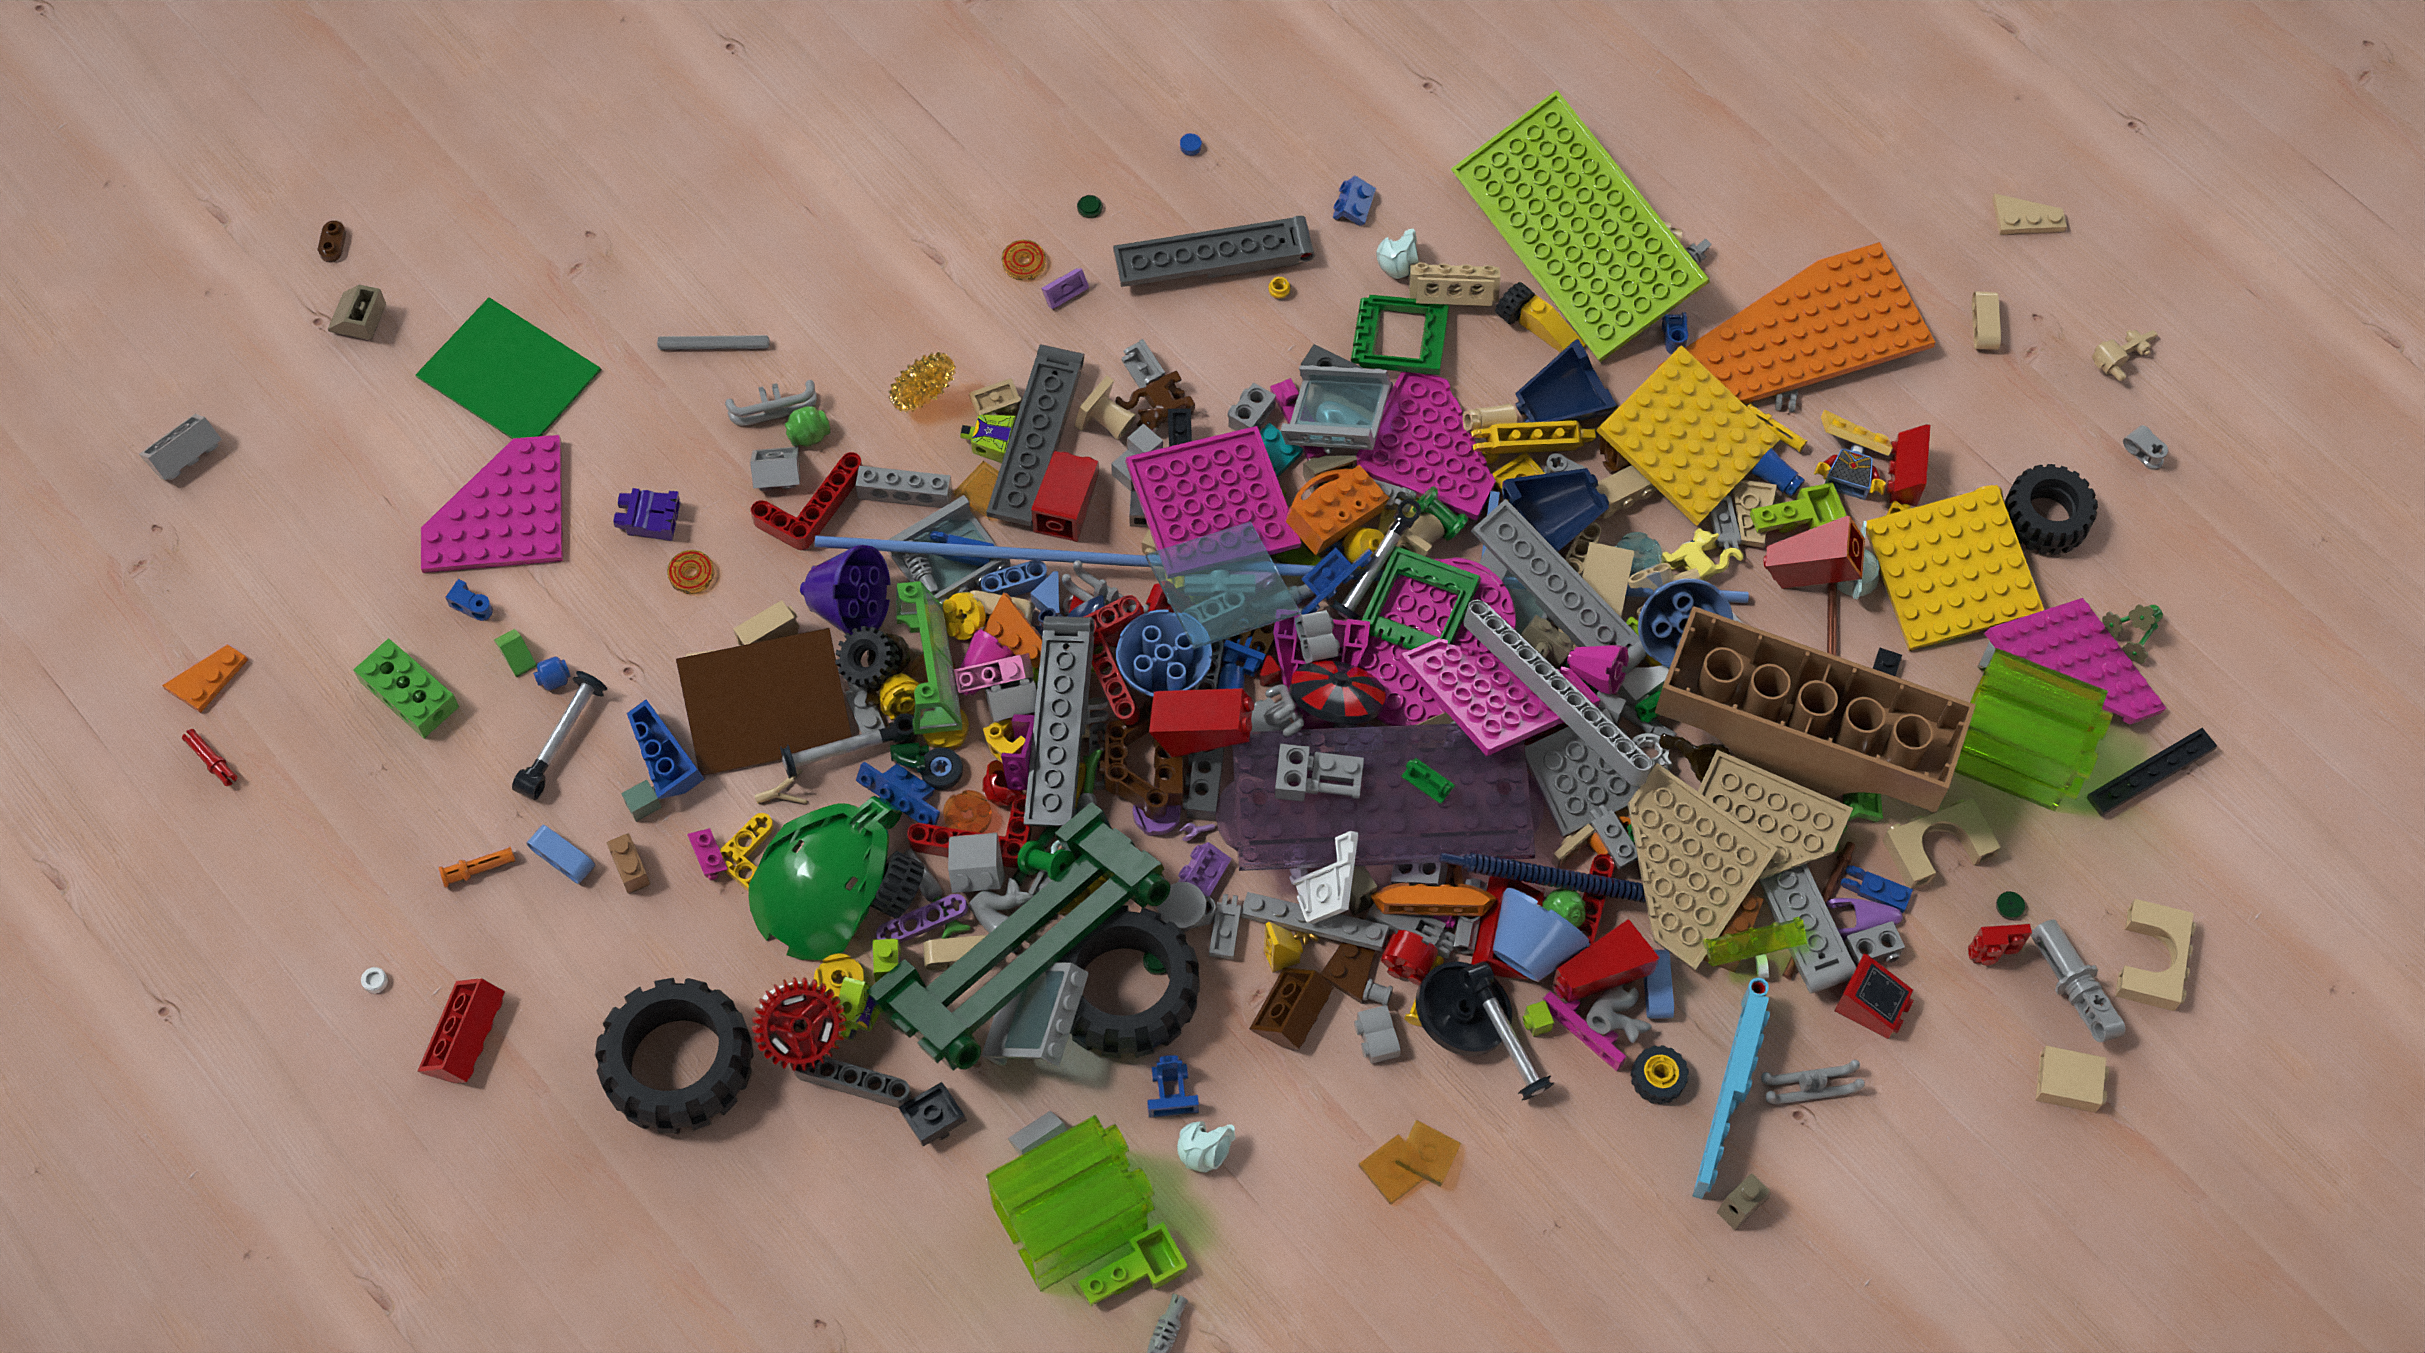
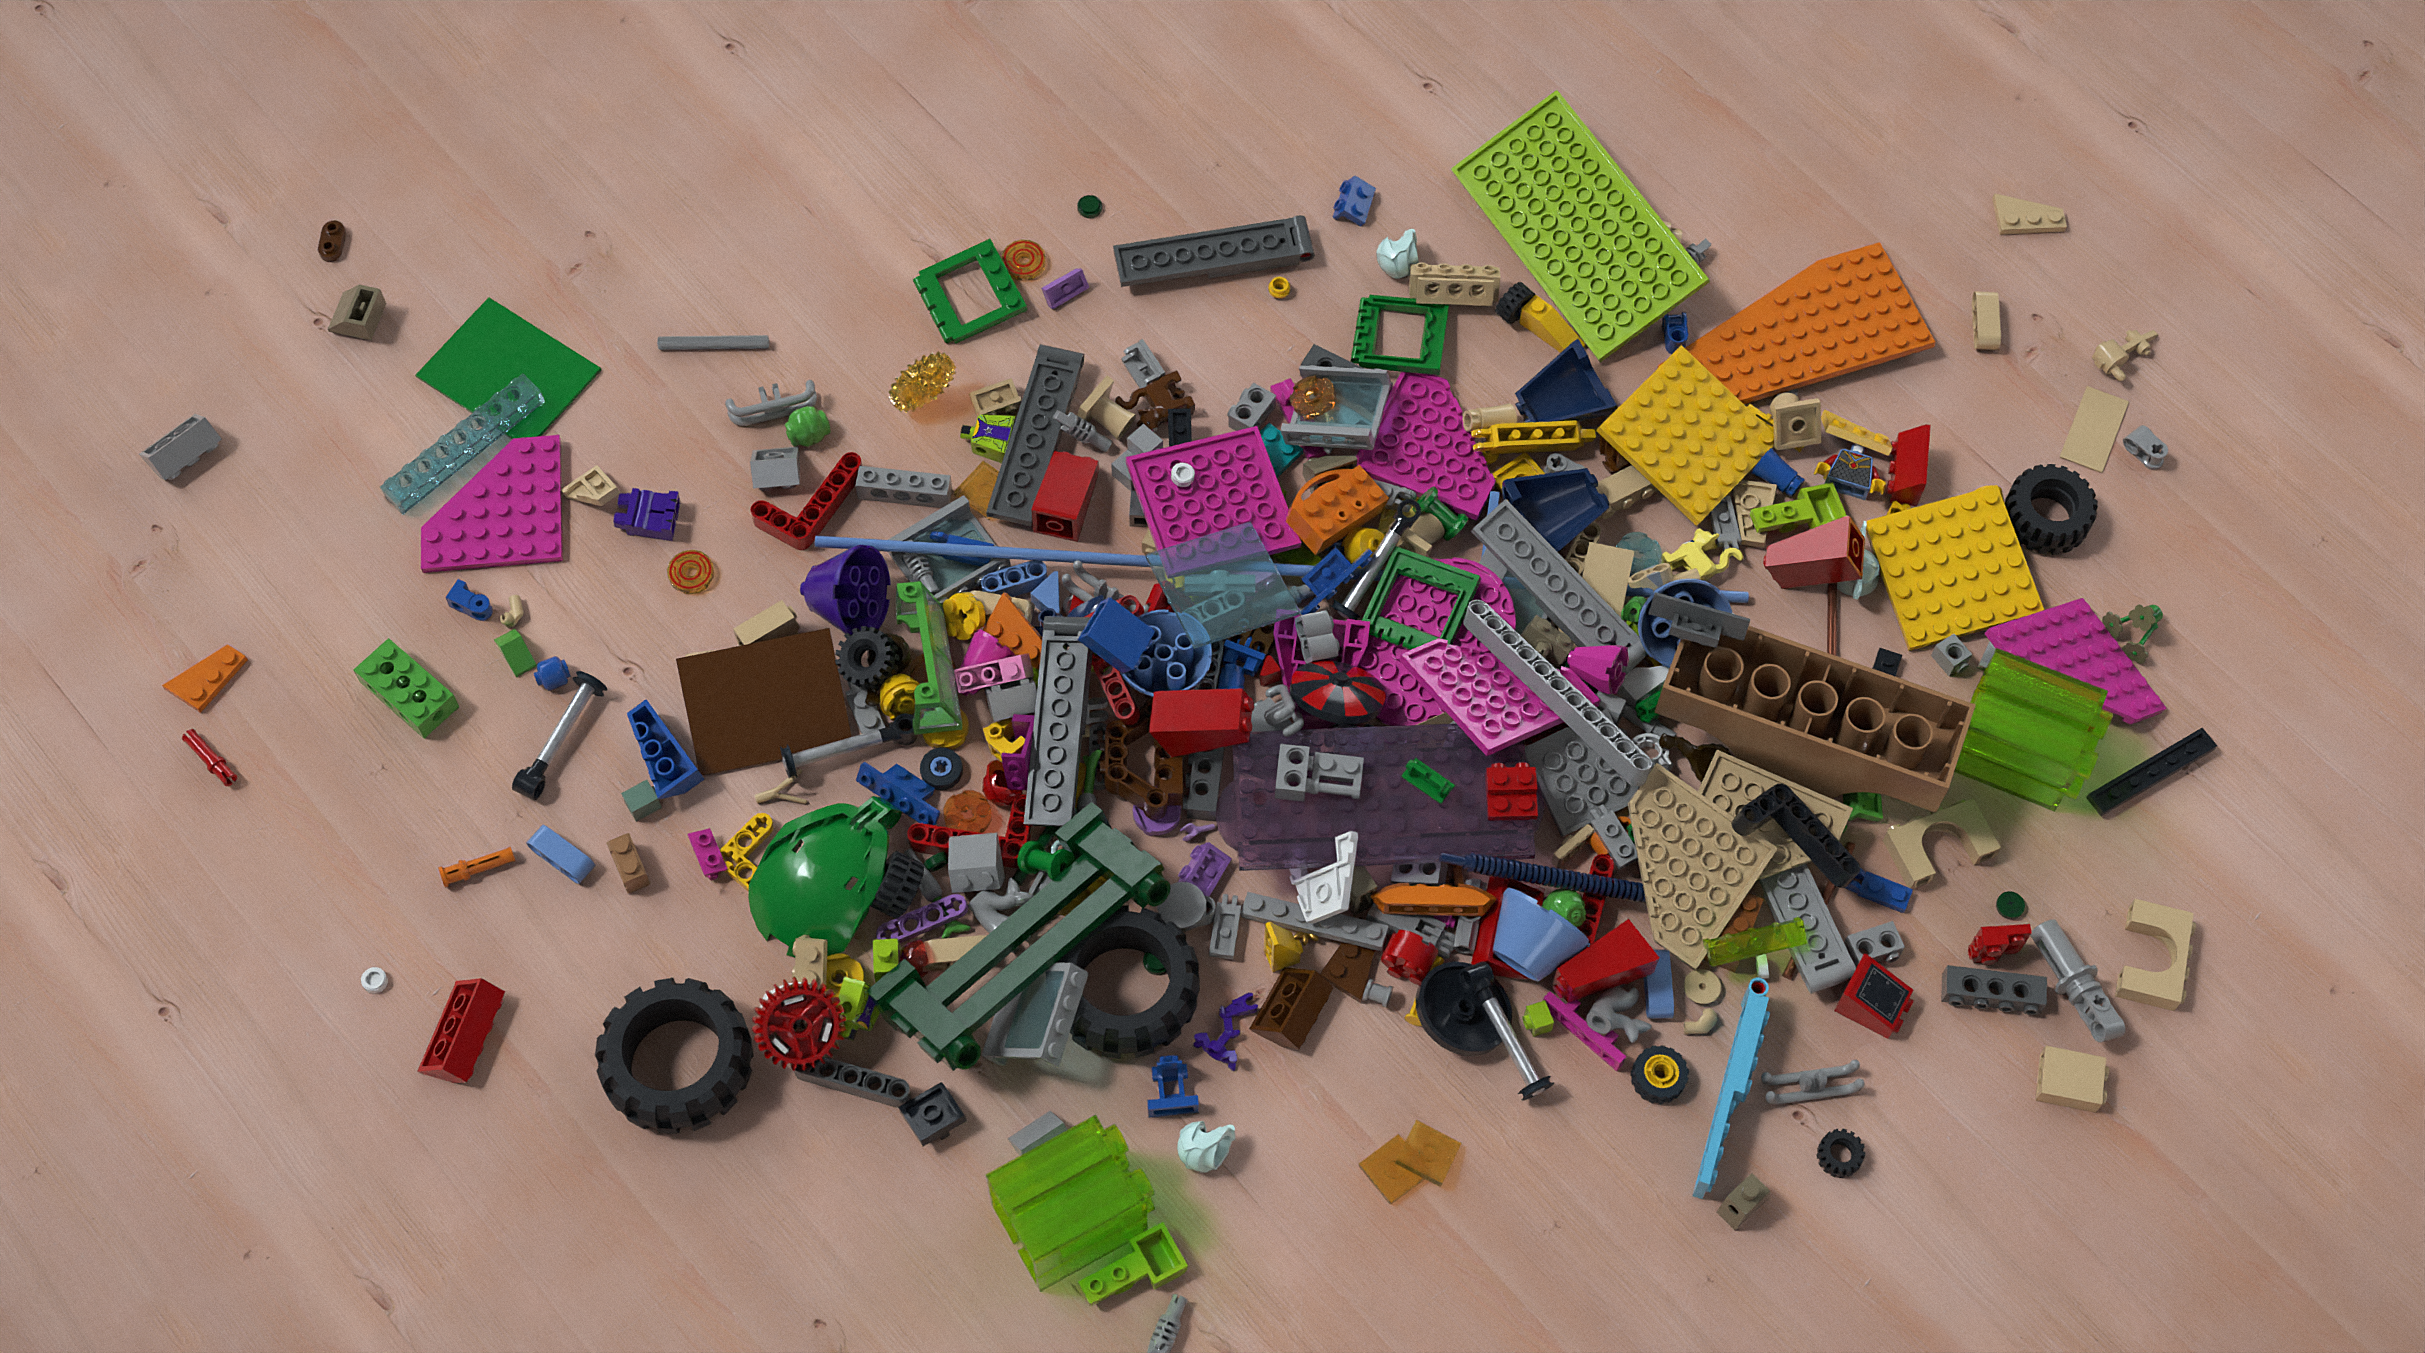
(458, 454): none -> clear light blue brick
(515, 614): none -> tan arm
(592, 488): none -> tan wing
(810, 959): none -> tan bracket
(909, 755): dark green plant -> none
(916, 955): none -> clear red hair
(936, 862): none -> dark green tile
(996, 274): none -> green hinge
(1082, 430): none -> light grey hinge
(1117, 635): none -> blue brick
(1182, 474): none -> white tile
(1190, 144): blue tile -> none
(1216, 1048): none -> dark purple piece
(1314, 407): none -> clear orange plate
(1378, 1034): light grey brick -> none
(1511, 792): none -> red plate
(1629, 611): none -> bright green piece
(1697, 621): none -> dark grey bracket
(1702, 986): none -> tan piece
(1703, 1025): none -> tan arm
(1795, 421): none -> tan plant
(1803, 828): none -> black beam
(1847, 1140): none -> black tyre
(1868, 914): medium lavender animal -> none
(1955, 647): none -> light grey brick
(2031, 986): none -> dark grey brick
(2094, 429): none -> tan piece

